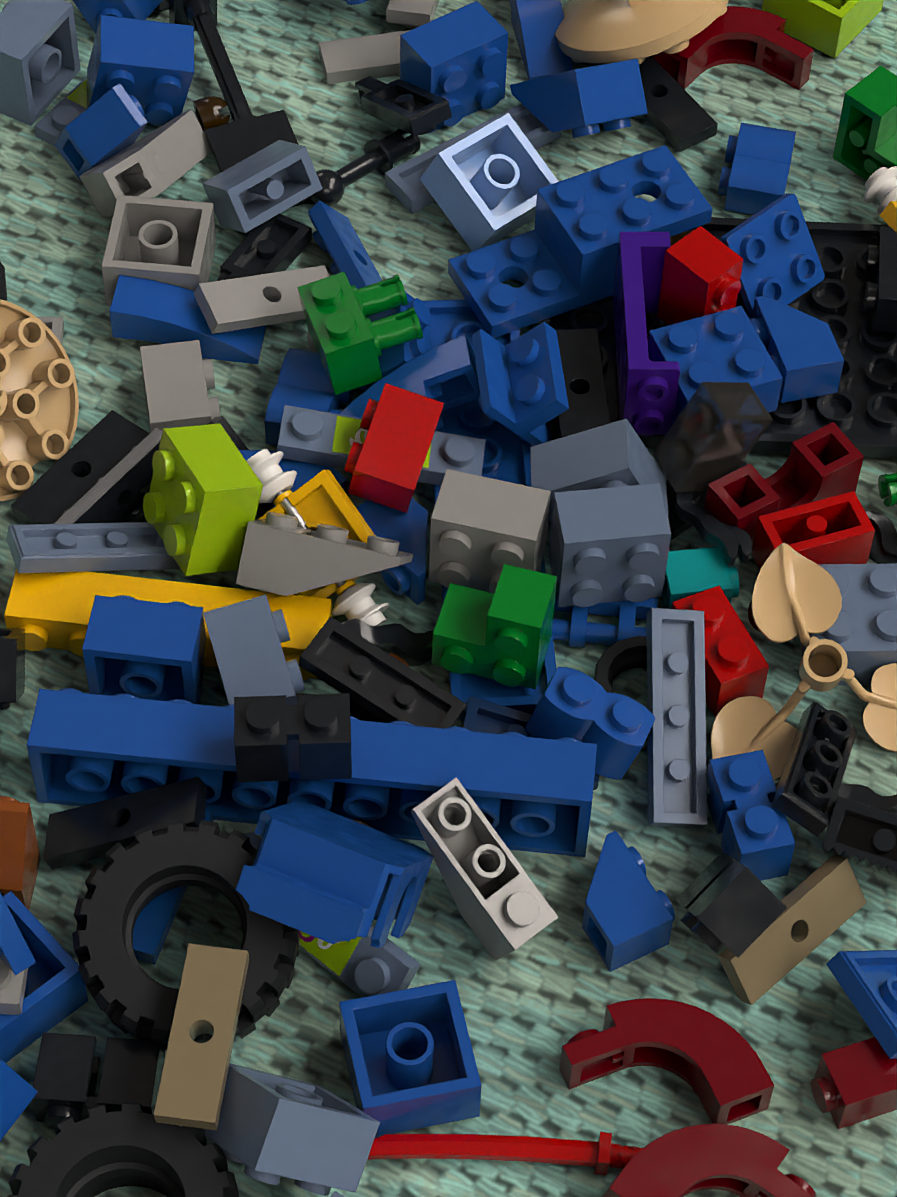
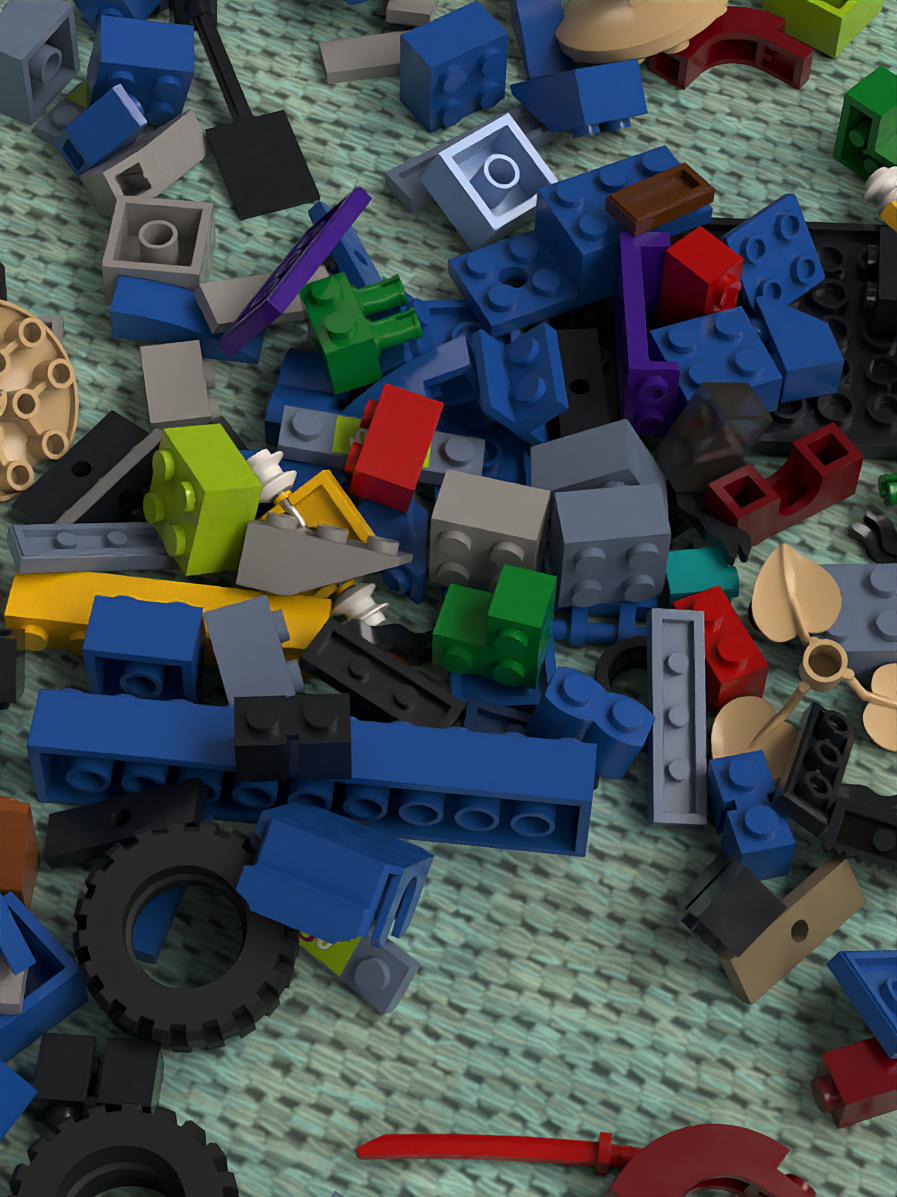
(206, 1004): dark tan tile -> none
(207, 112): dark brown hinge -> none
(262, 186): sand blue brick -> none
(267, 248): black hinge -> none
(292, 1131): sand blue brick -> none
(294, 271): none -> dark purple tile
(378, 156): black pin -> none
(402, 105): black hinge -> none
(411, 1057): blue brick -> none
(481, 872): light grey slope -> none
(623, 909): blue slope -> none
(659, 199): none -> reddish brown tile
(673, 109): black tile -> none
(680, 1040): dark red arch -> none
(759, 167): blue brick -> none
(822, 531): red brick -> none

